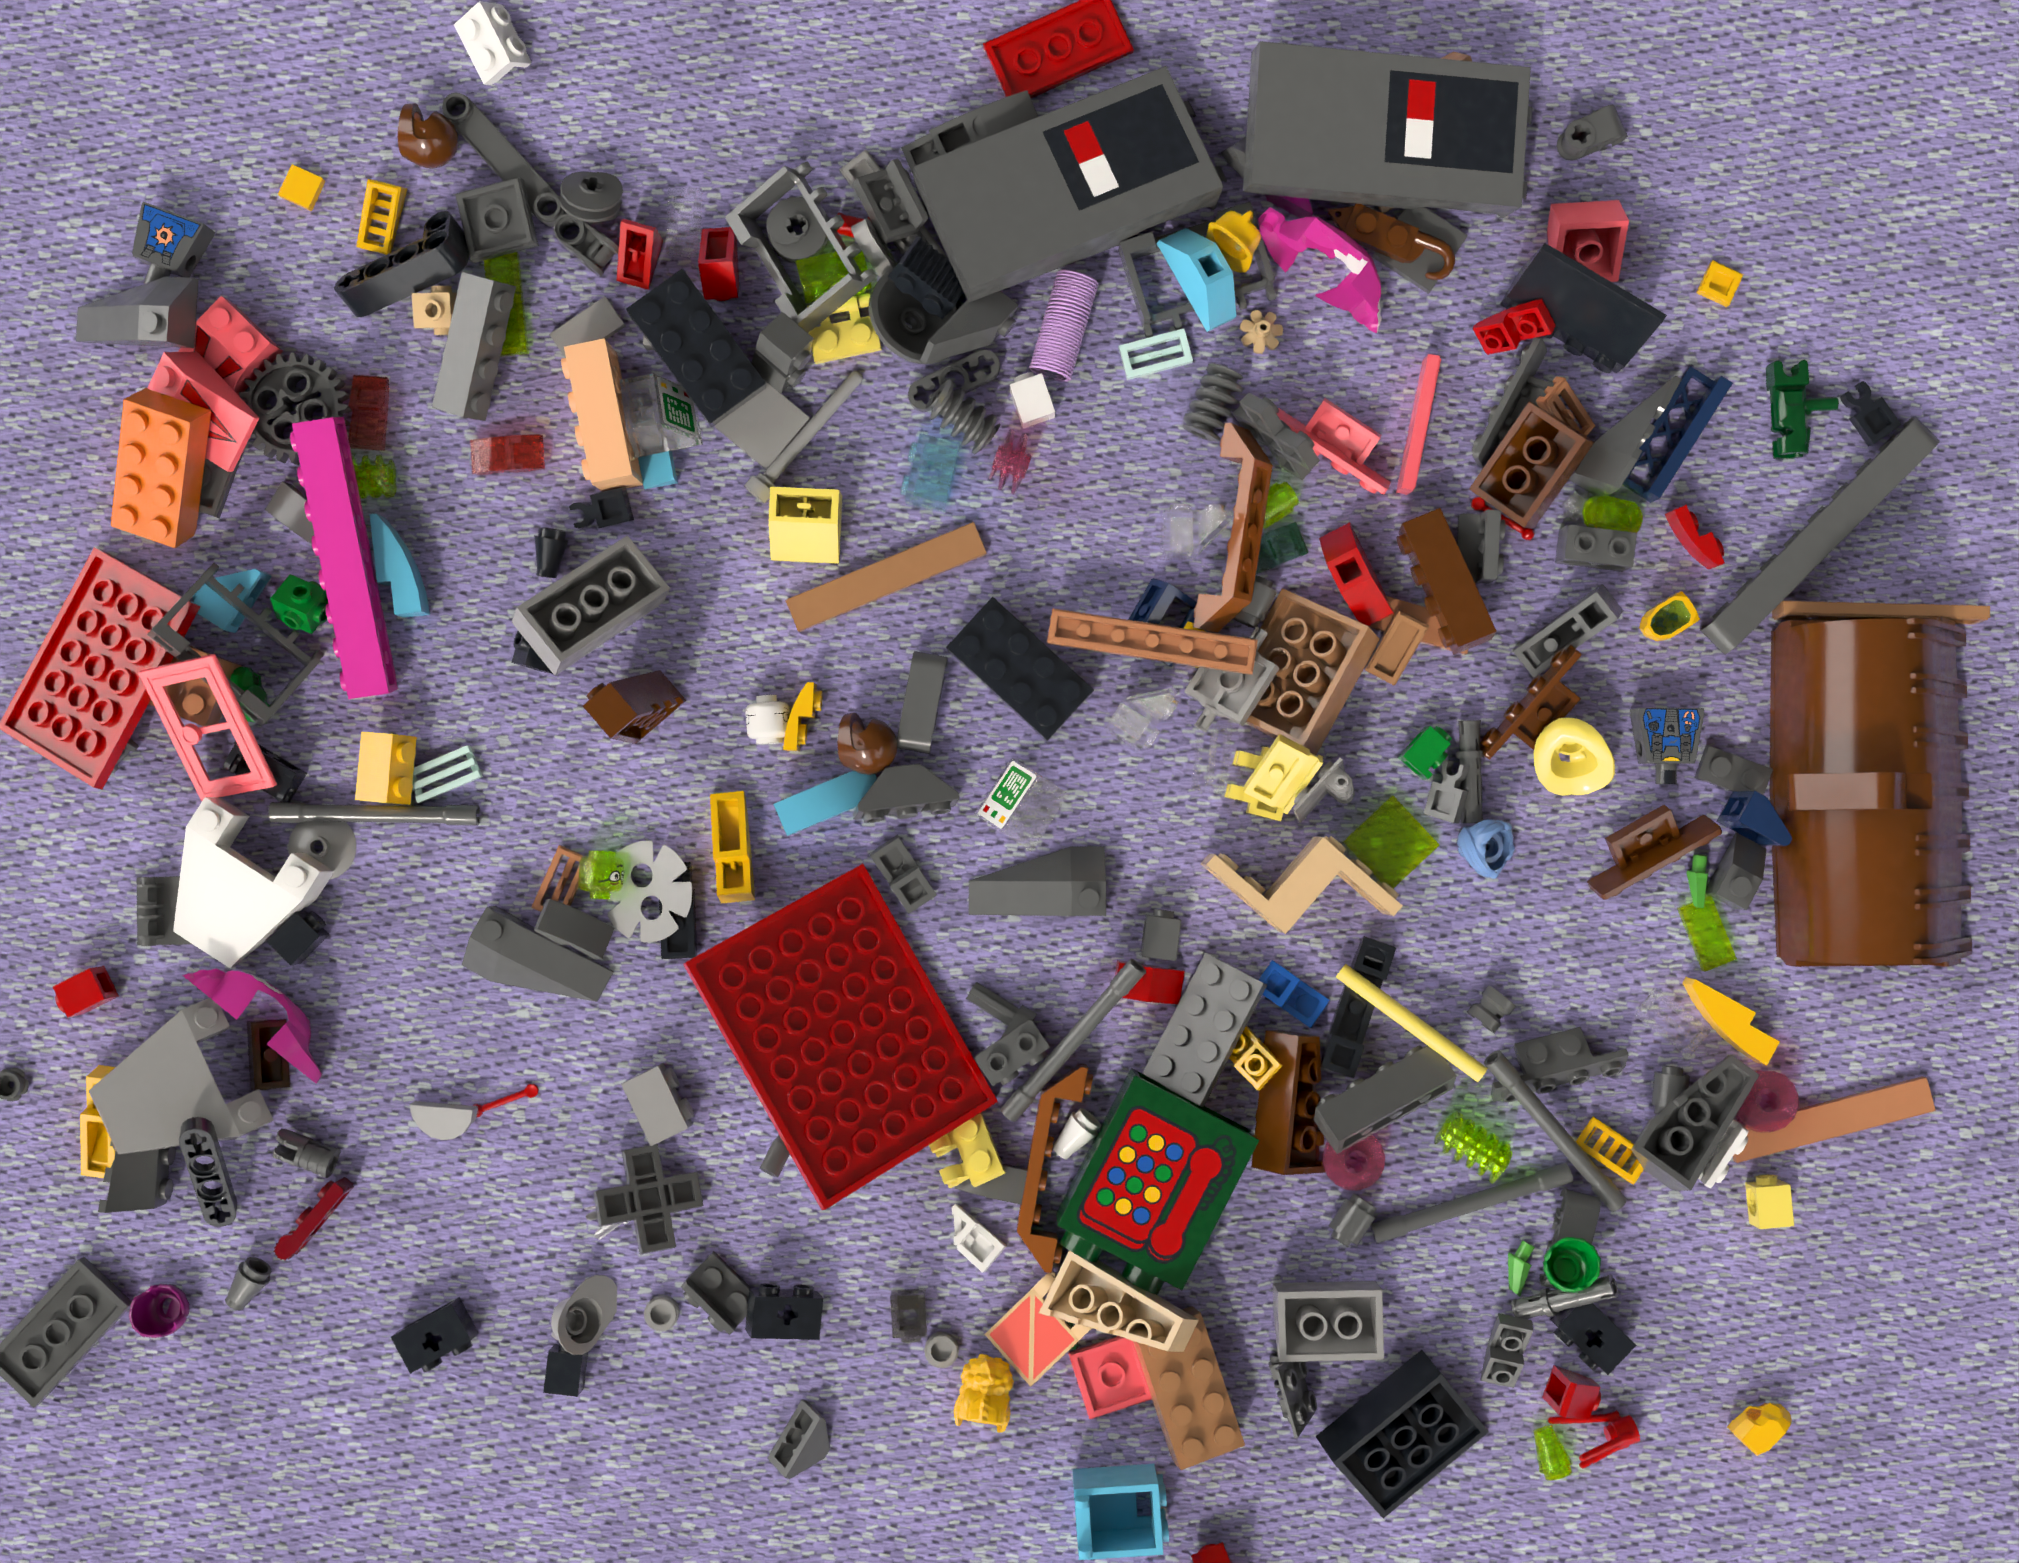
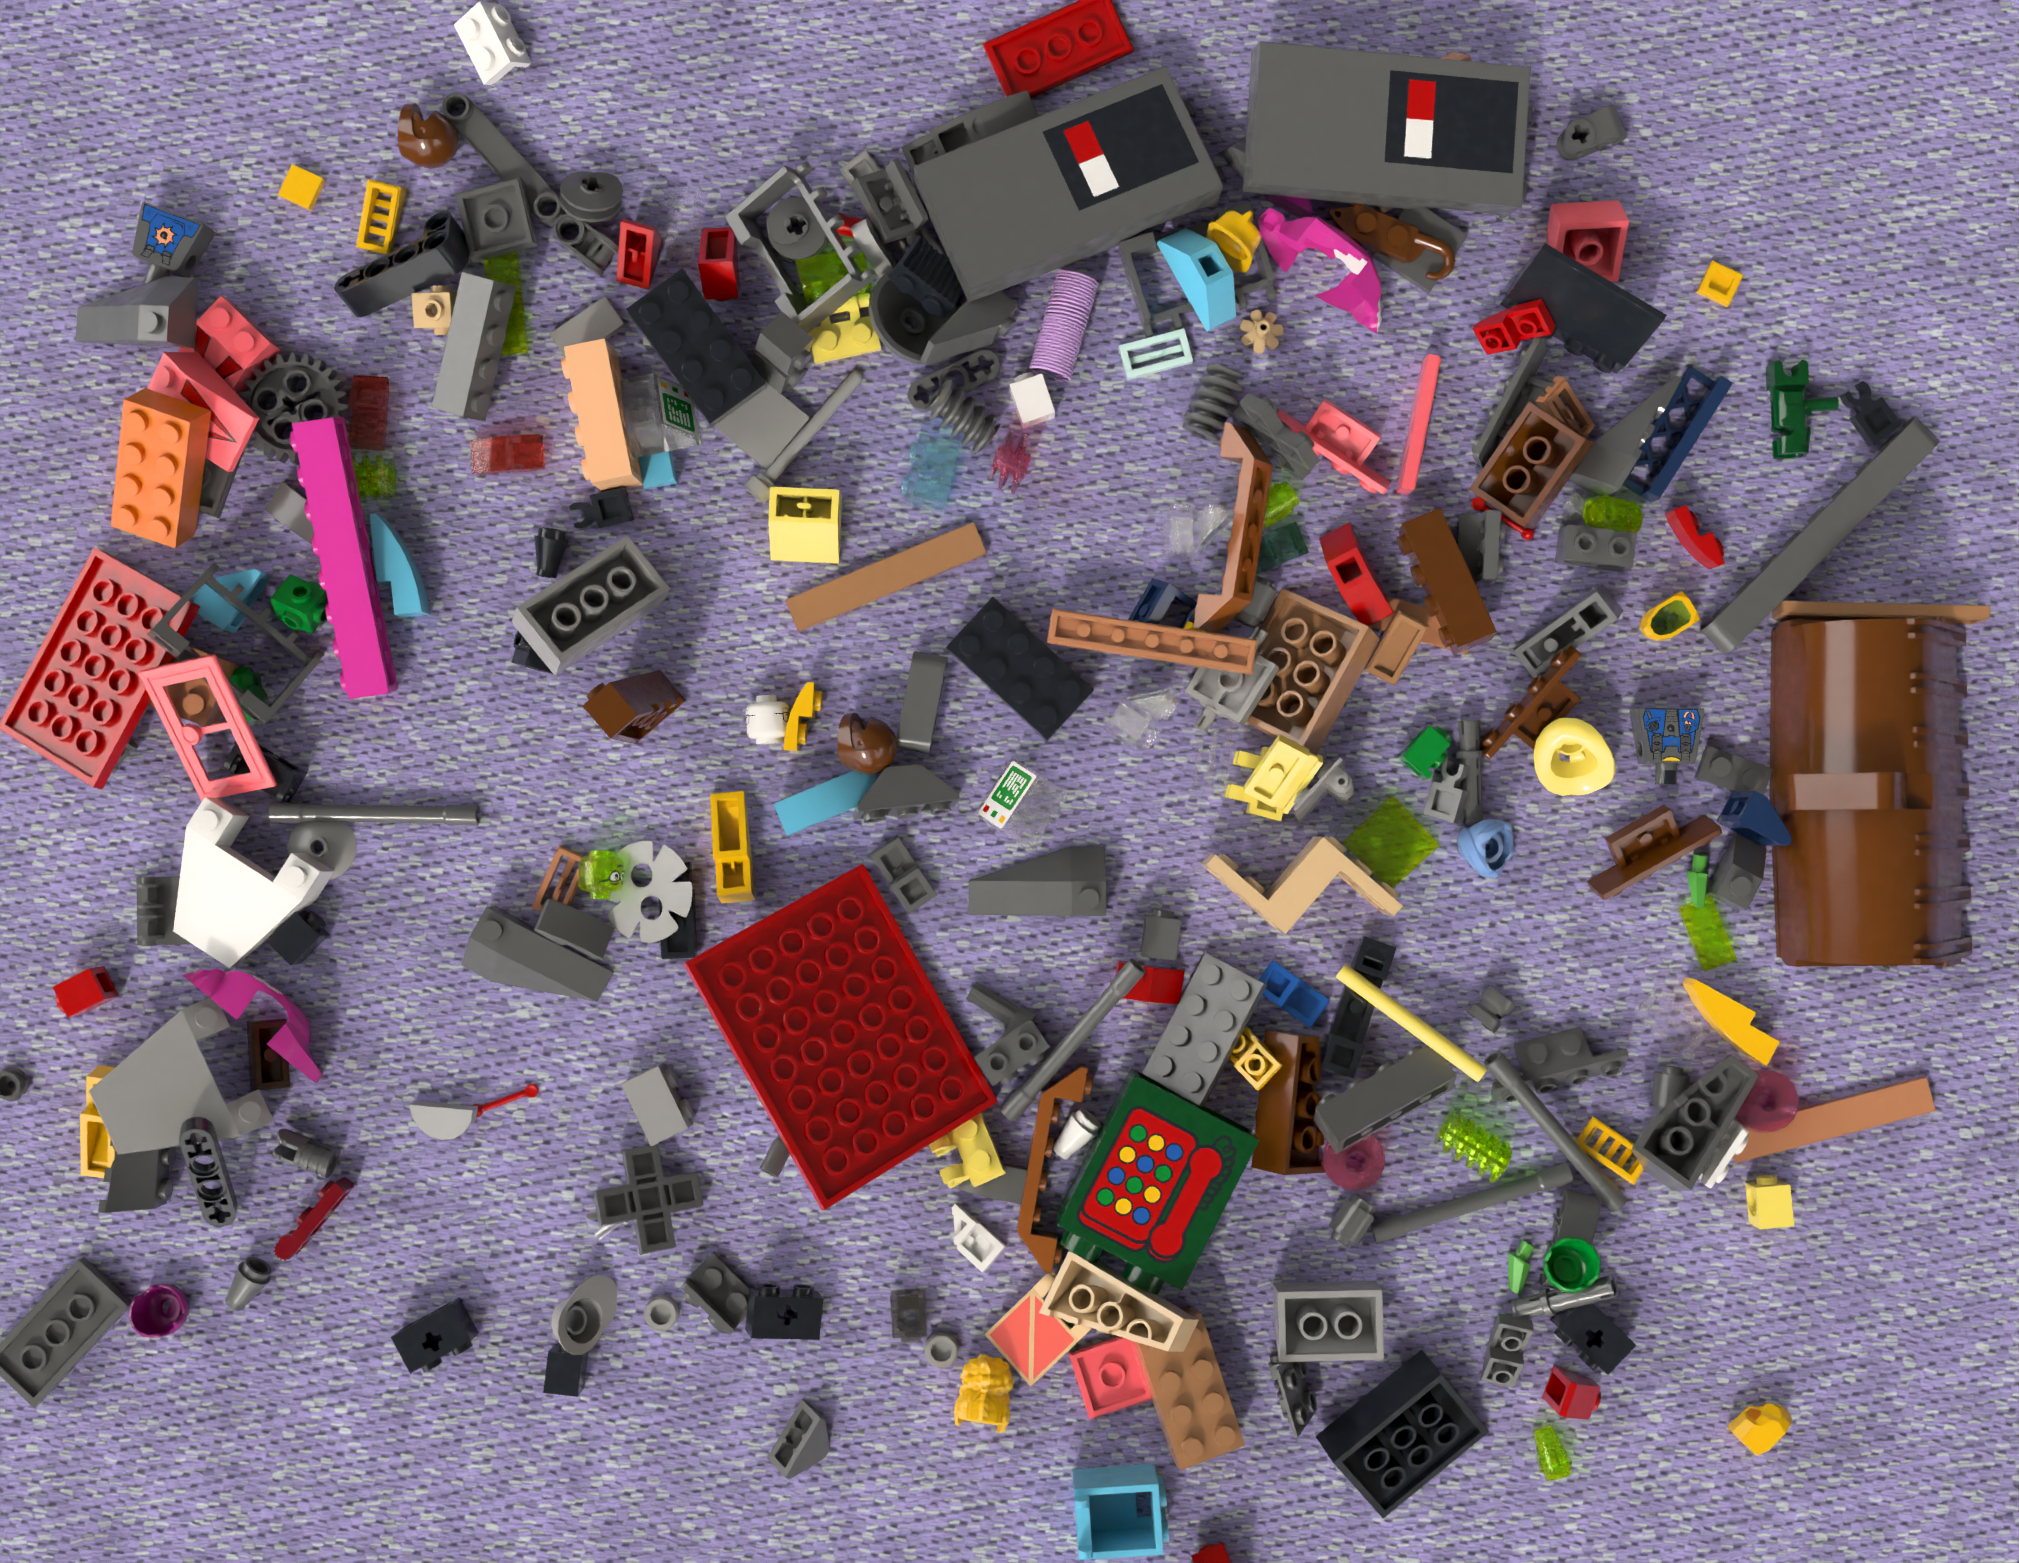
(385, 768): yellow brick -> none
(471, 762): light aqua tile -> none
(1619, 1434): red plant -> none

